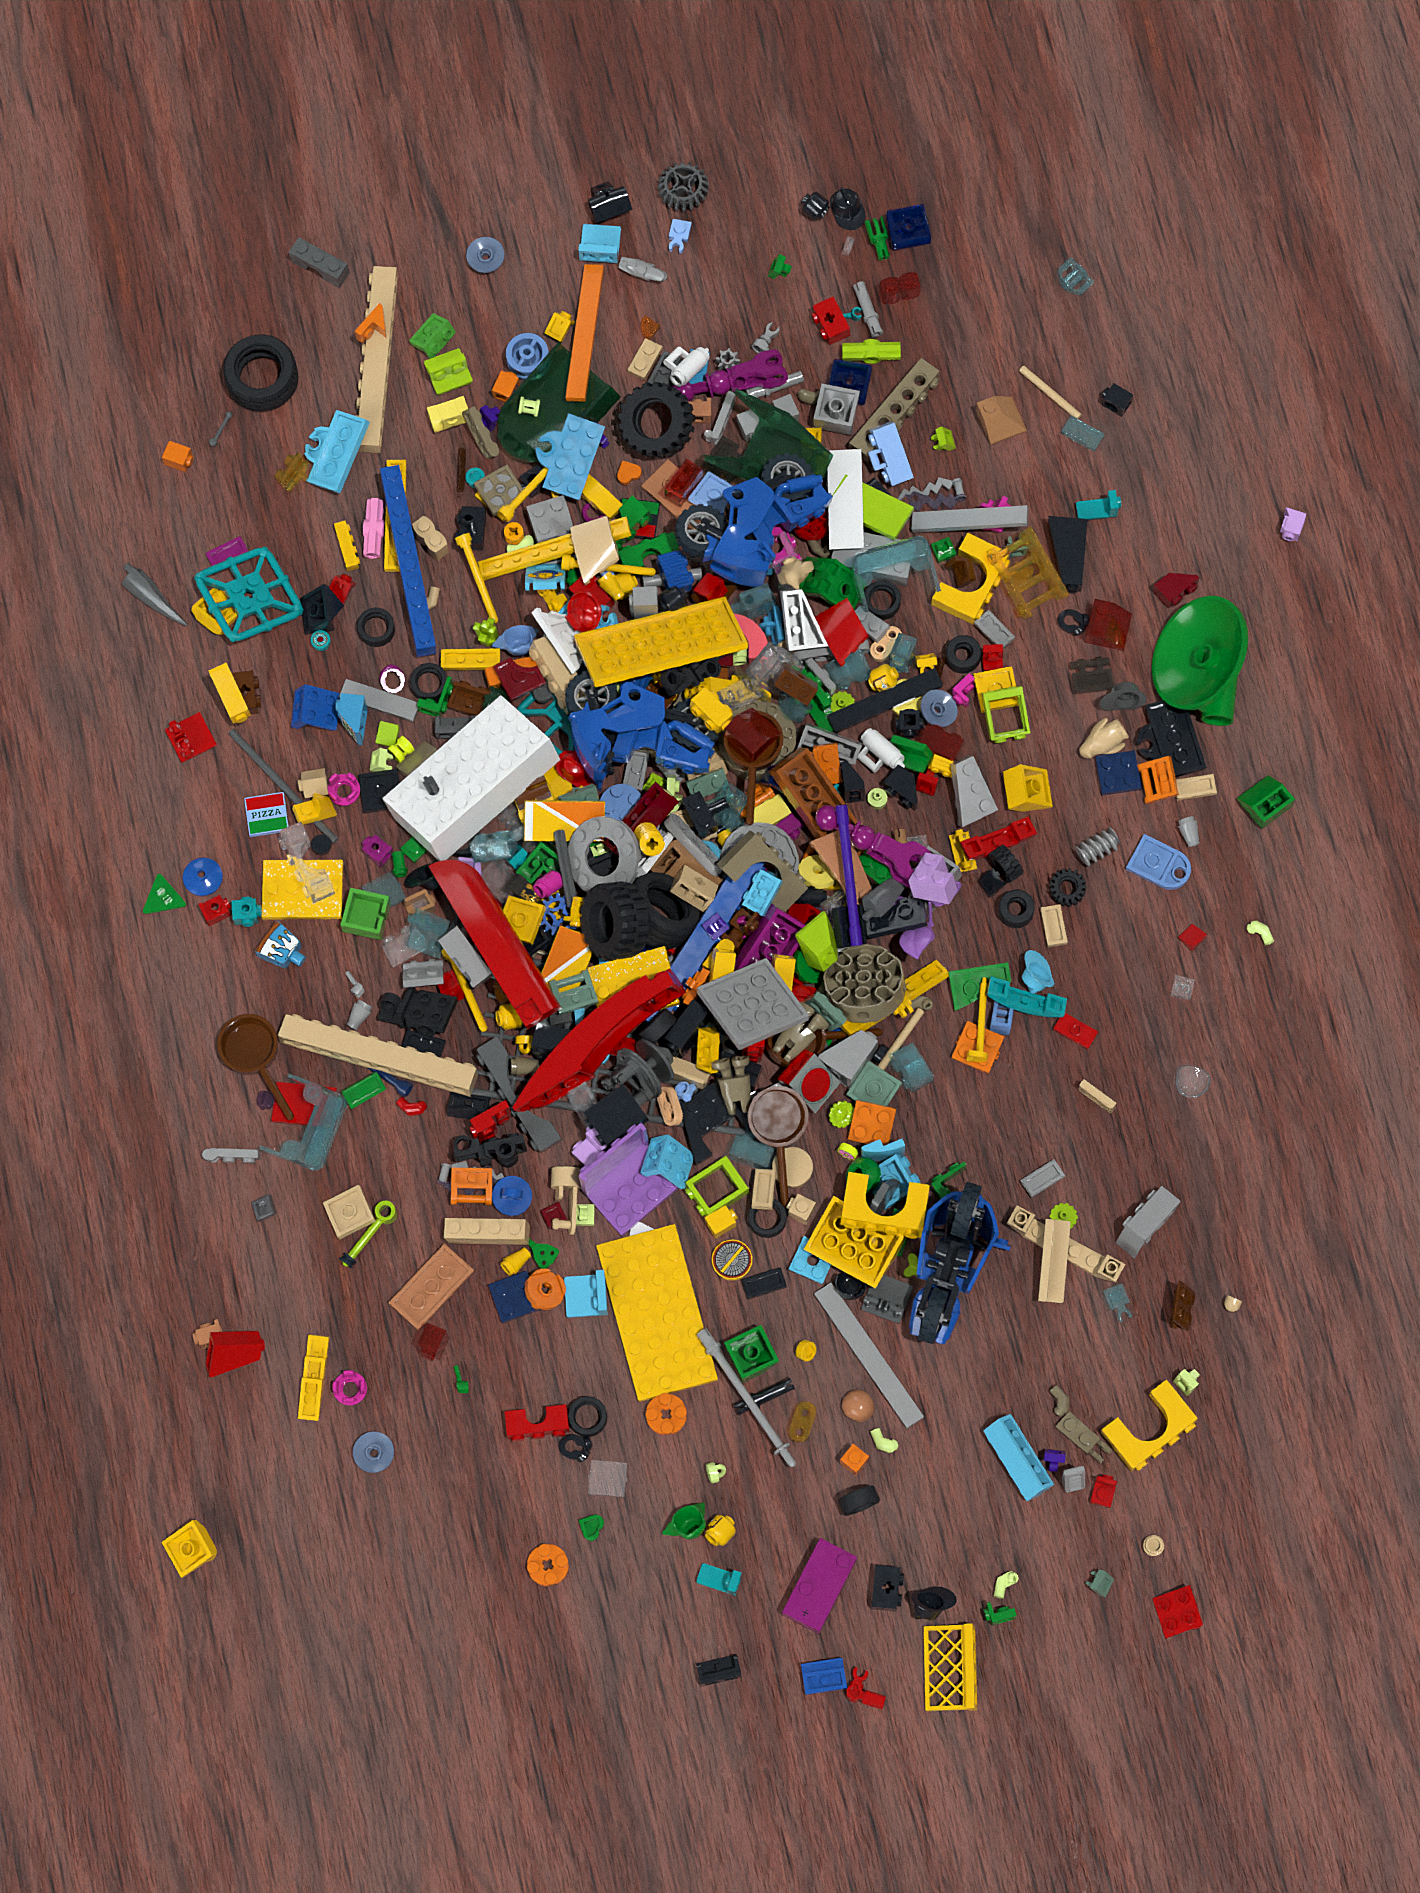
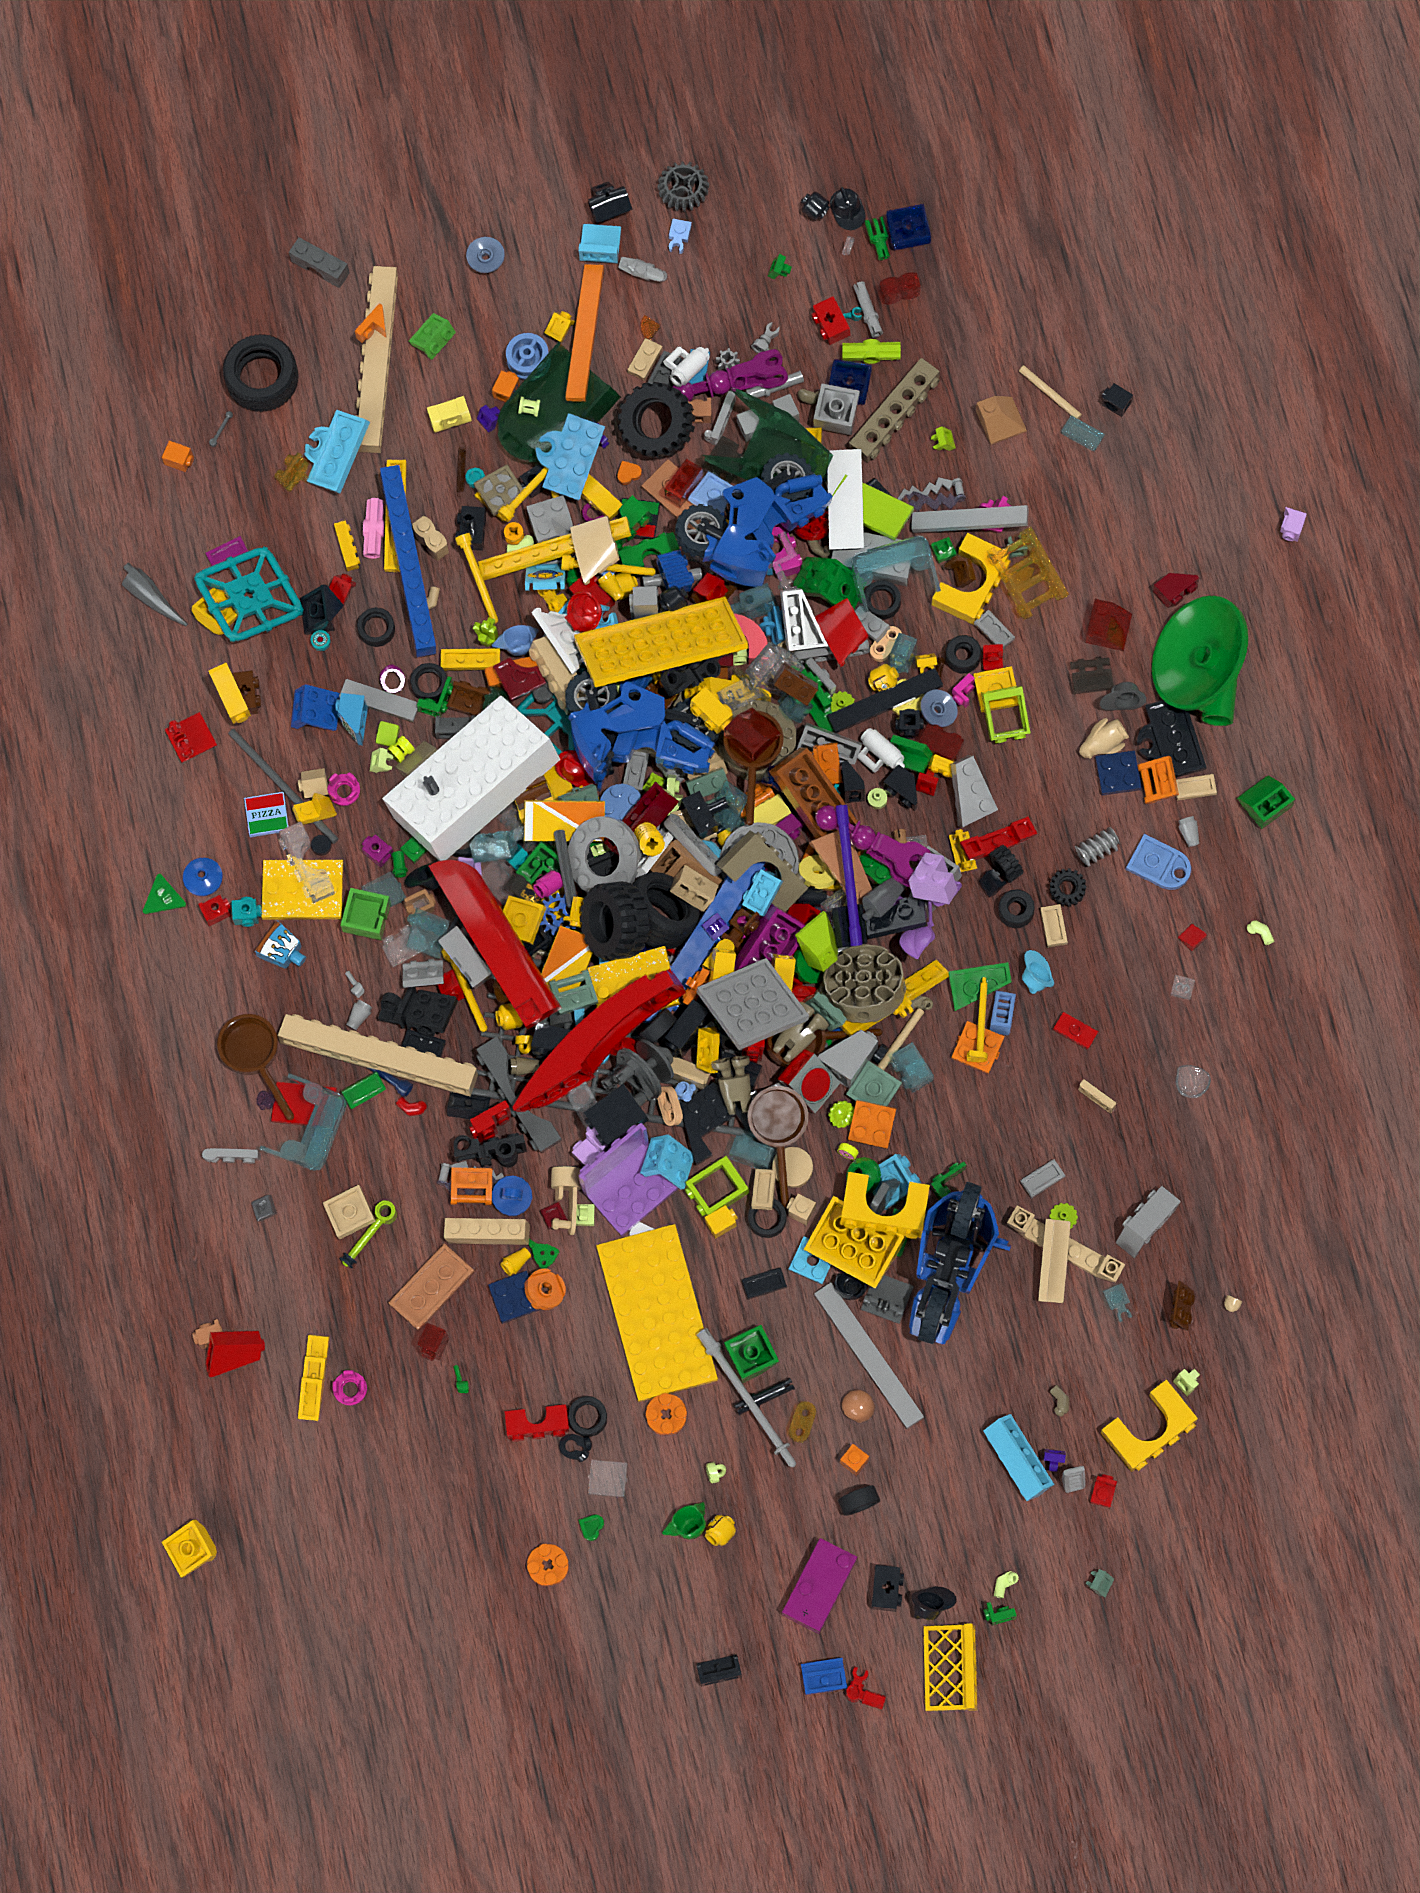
(366, 1444): sand blue dish -> none
(375, 787): black tile -> none
(448, 371): lime bracket -> none
(480, 432): dark tan hinge -> none
(586, 1295): medium azure bracket -> none
(719, 1579): teal bracket -> none
(732, 1260): tile -> none
(794, 571): tan animal -> none
(805, 1350): yellow tile -> none
(853, 670): clear light blue brick -> none
(881, 1153): medium azure slope -> none
(882, 1443): yellowish green arm -> none
(890, 447): light blue piece -> none
(911, 1270): lime piece -> none
(1025, 1001): teal slope -> none
(1027, 788): yellow slope -> none
(1068, 547): black slope -> none
(1081, 274): clear light blue piece -> none
(1081, 1436): dark tan hinge -> none
(1083, 619): black piece -> none
(1099, 508): teal bracket -> none
(1153, 1545): tan plate -> none
(1178, 1611): red hinge -> none

